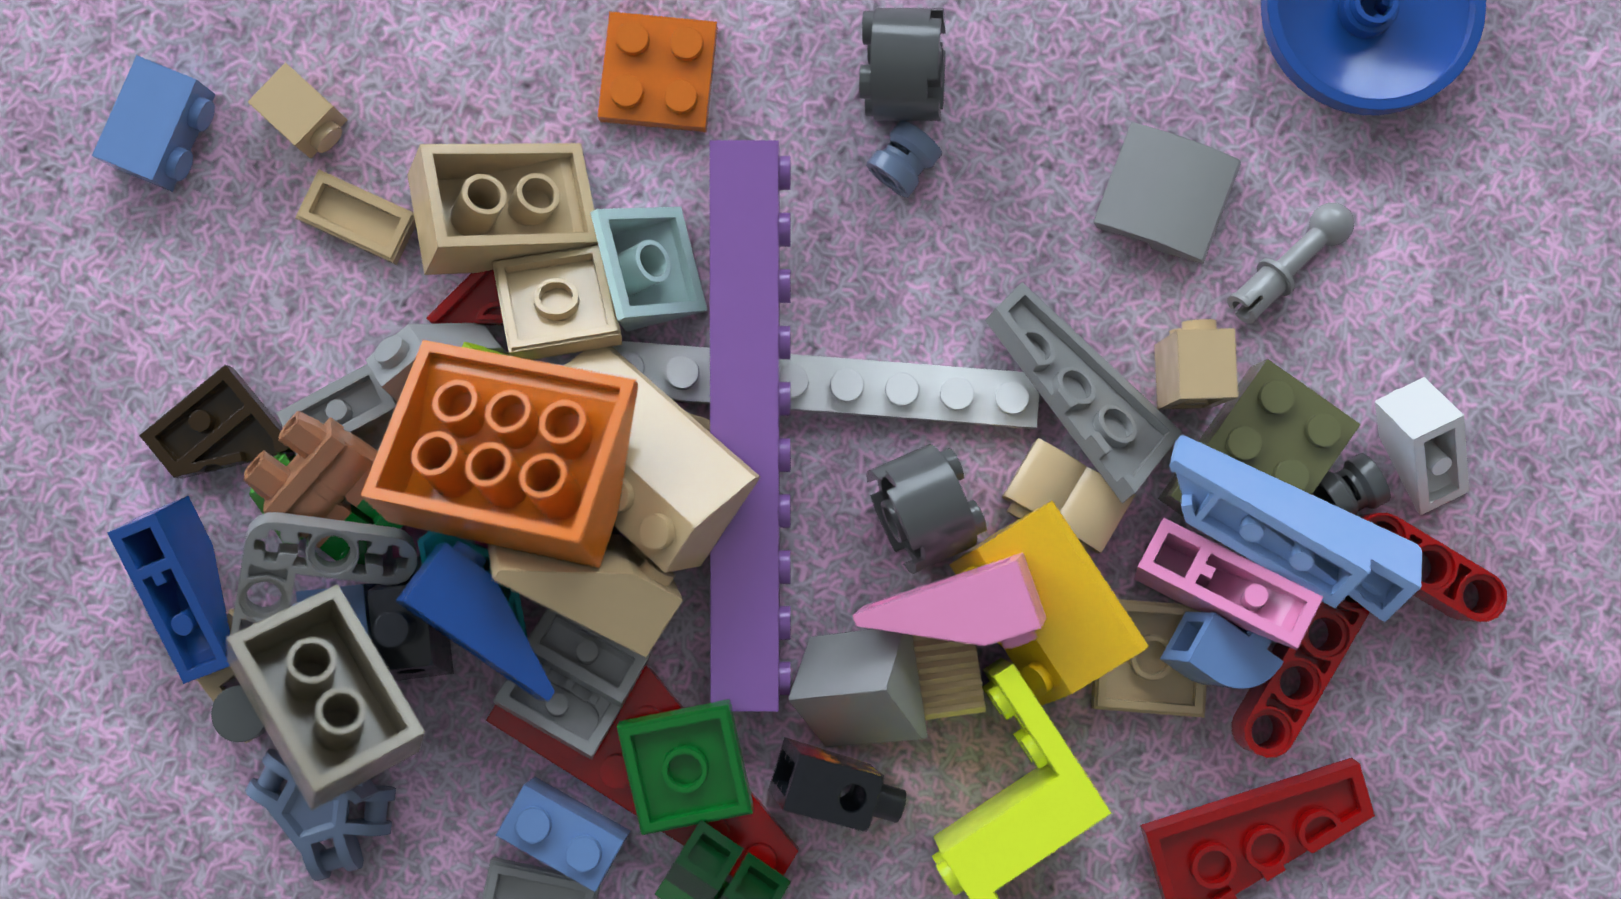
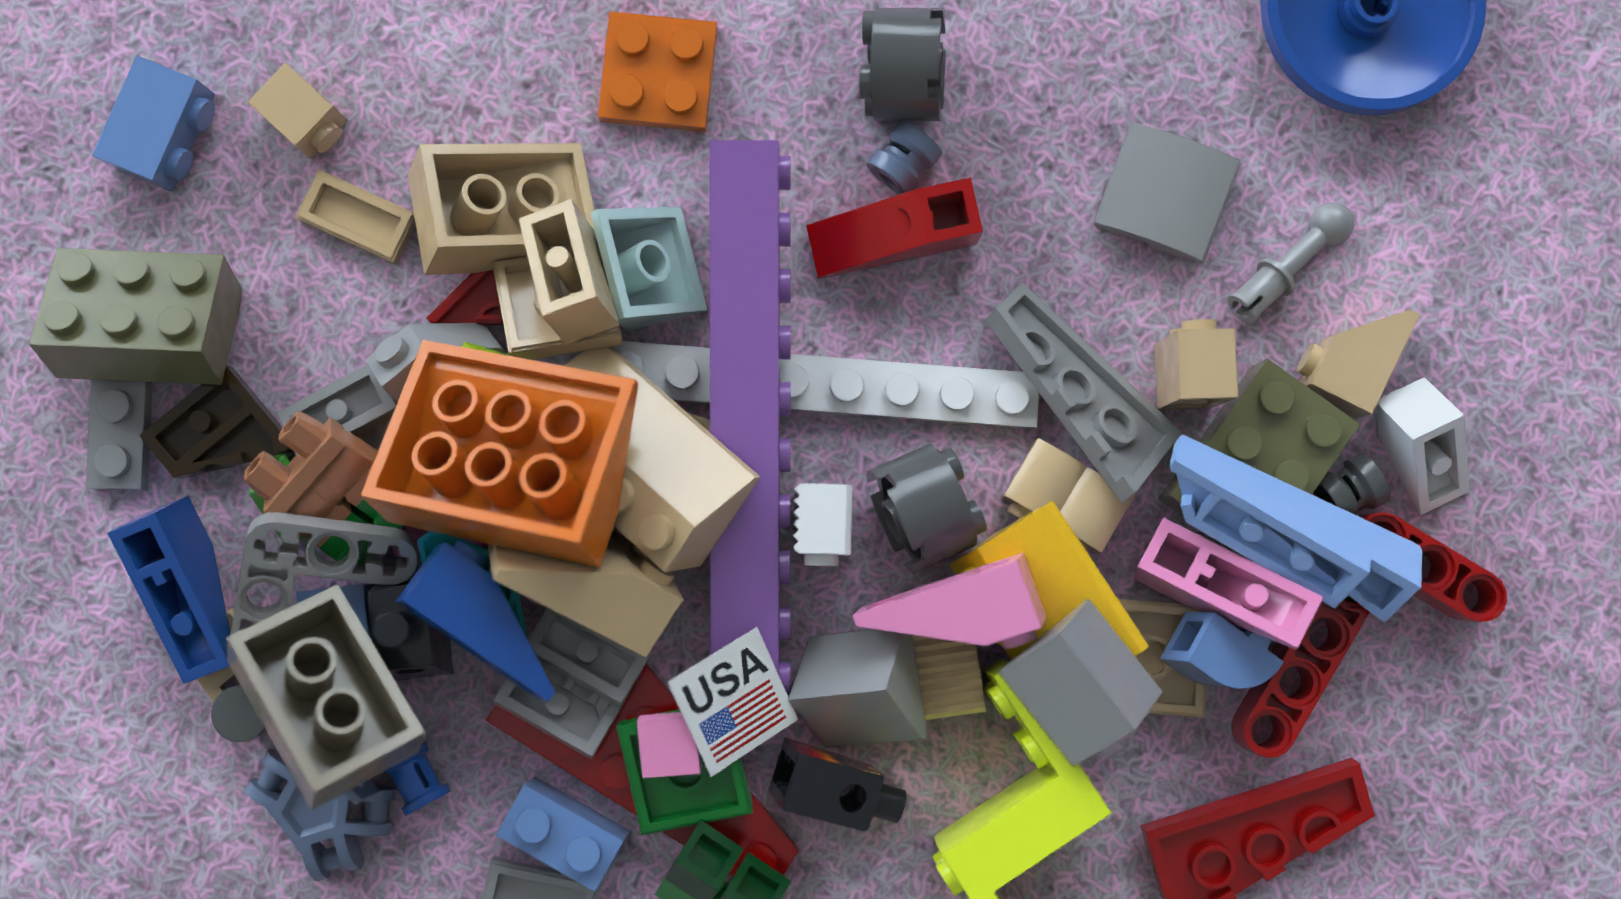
(115, 450): none -> light grey hinge
(137, 316): none -> olive brick
(417, 781): none -> blue bush
(568, 272): none -> tan brick
(667, 746): none -> bright pink tile
(733, 701): none -> sticker
(823, 522): none -> white brick
(897, 229): none -> red slope
(1082, 684): none -> light grey slope
(1357, 363): none -> tan slope

